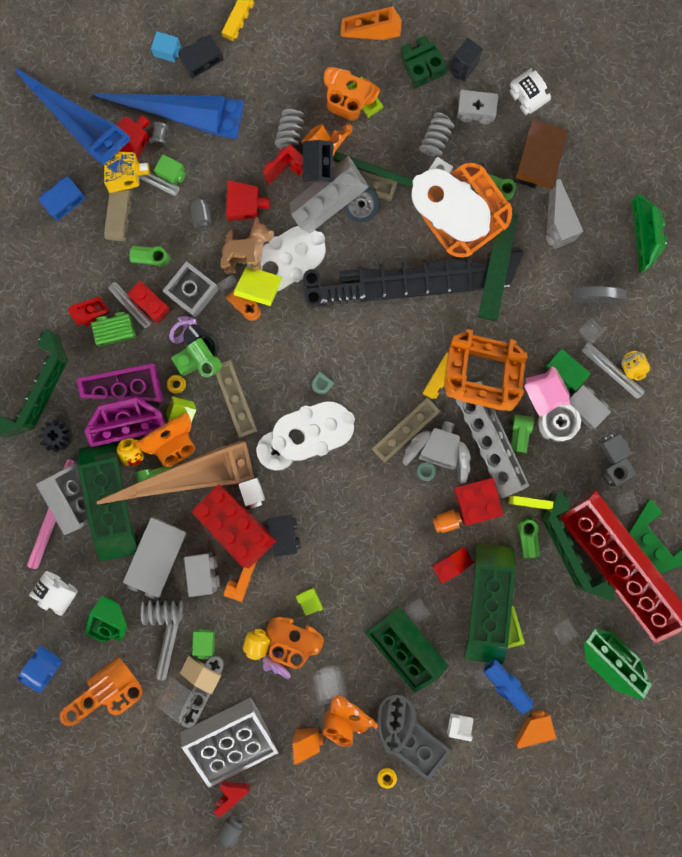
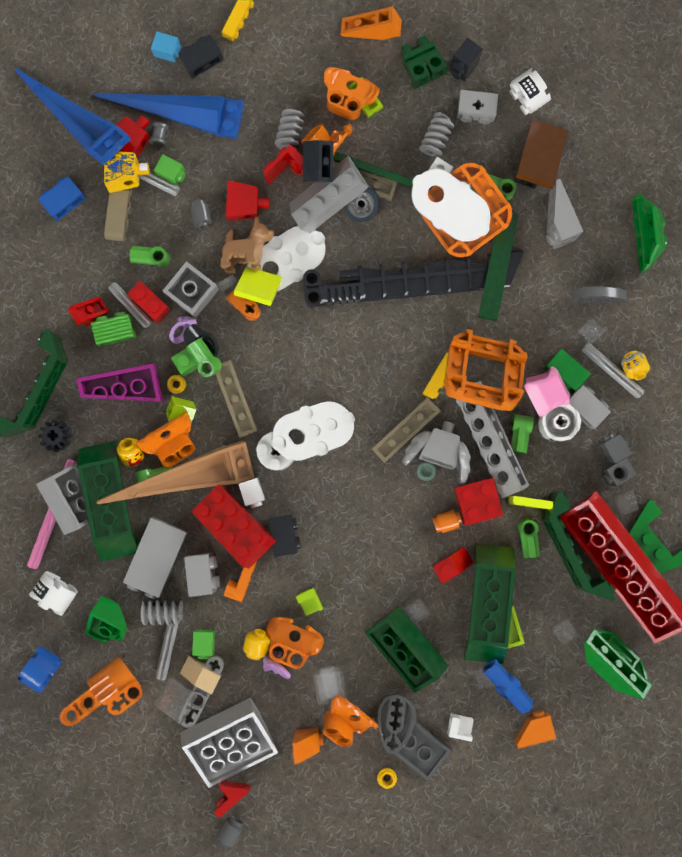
(122, 421): magenta wedge -> none
(321, 384): sand green tile -> none

